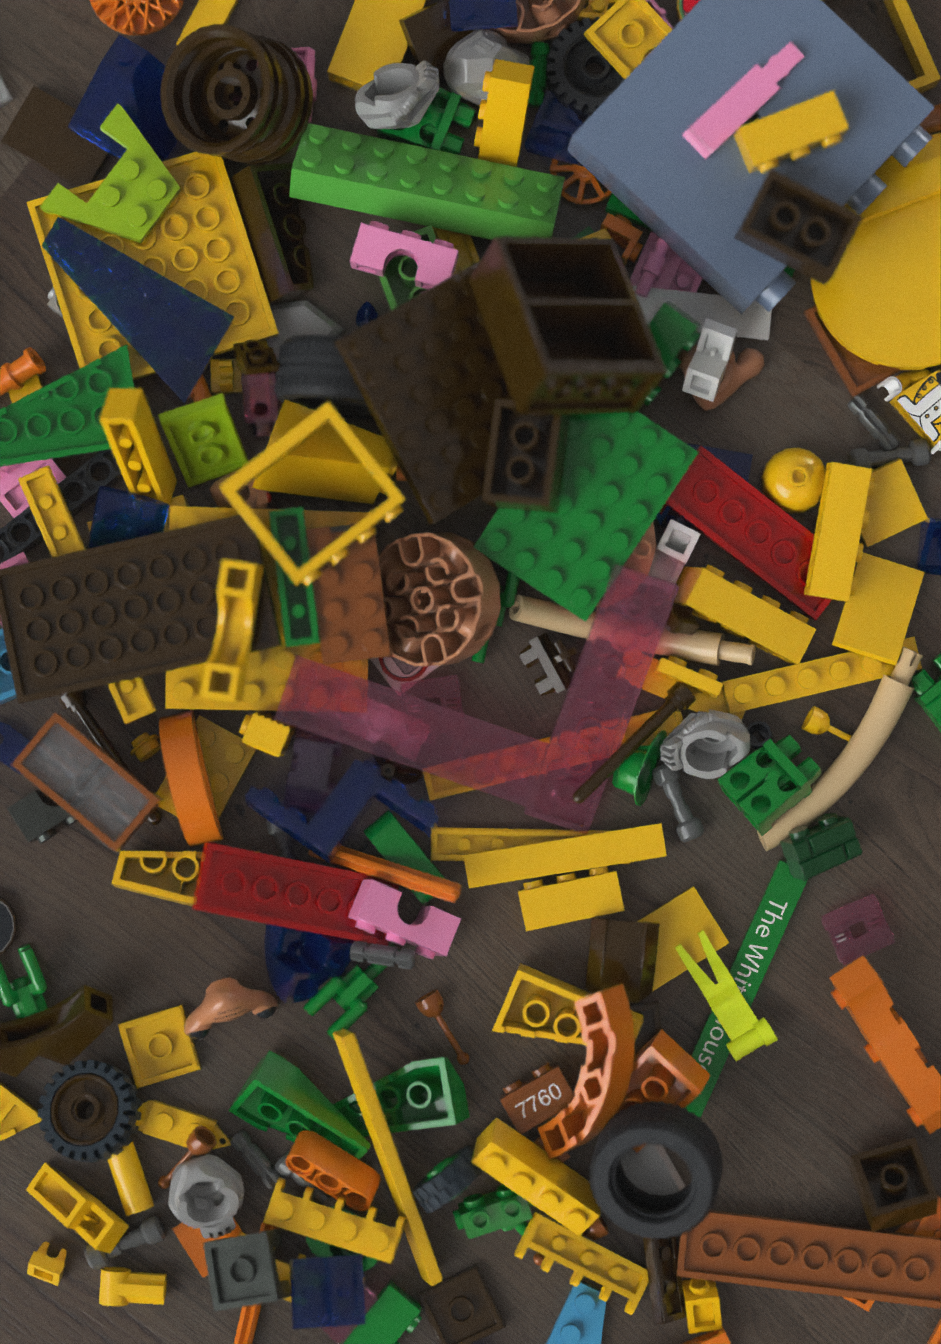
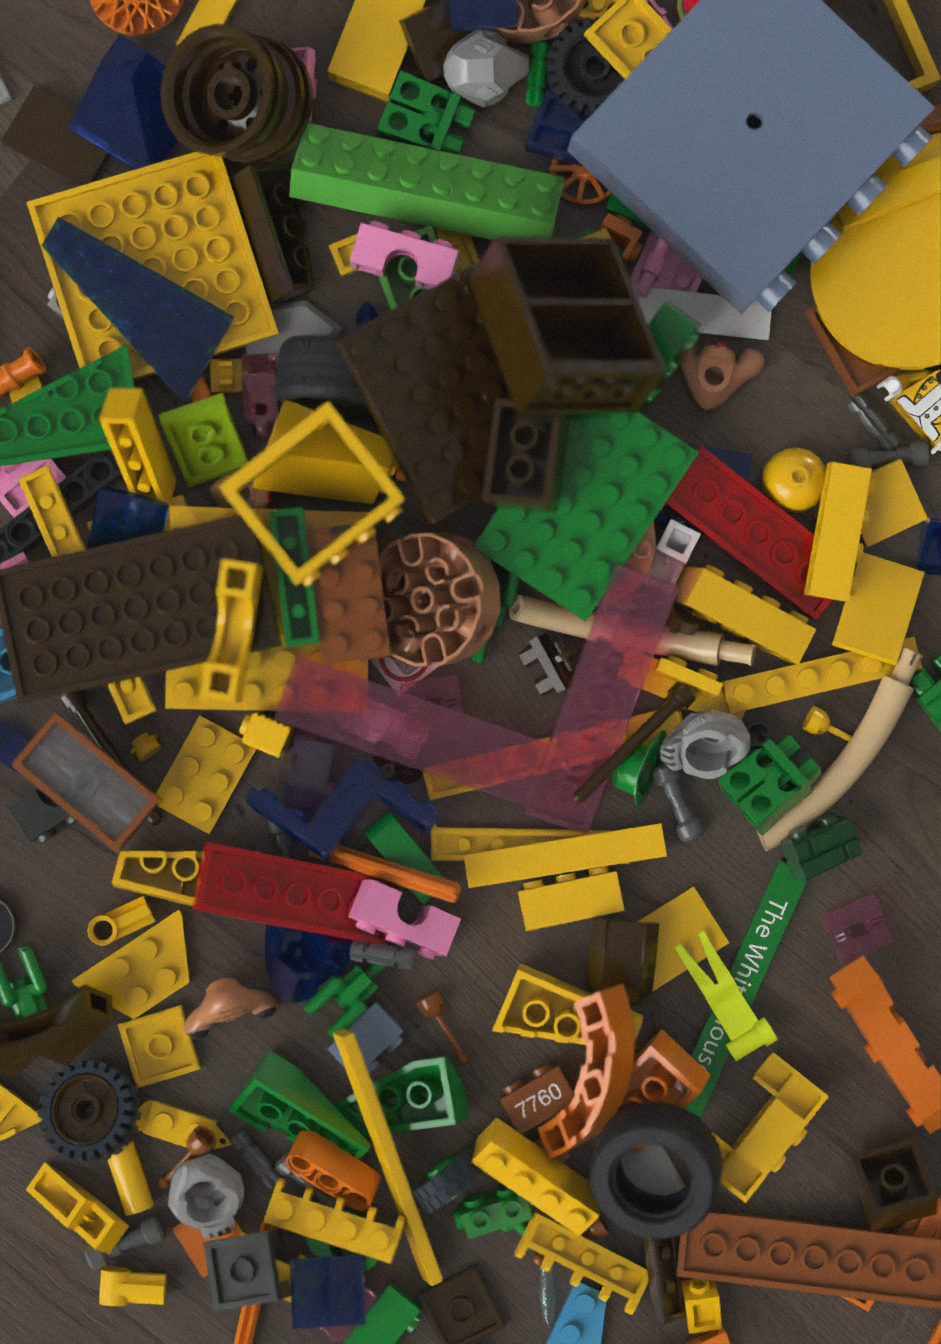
(45, 1267): yellow tile -> none
(123, 920): none -> yellow piece
(132, 193): lime wing -> none
(143, 969): none -> yellow wing
(189, 778): orange window -> none
(255, 357): dark brown slope -> none
(342, 254): none -> yellow plate
(374, 1033): none -> sand blue brick
(389, 99): light grey helmet -> none
(504, 112): yellow brick -> none
(547, 1296): none -> clear light blue piece
(710, 360): white slope -> none
(741, 102): bright pink piece -> none
(772, 1129): none -> yellow bracket
(792, 133): yellow brick -> none
(798, 227): dark brown brick -> none

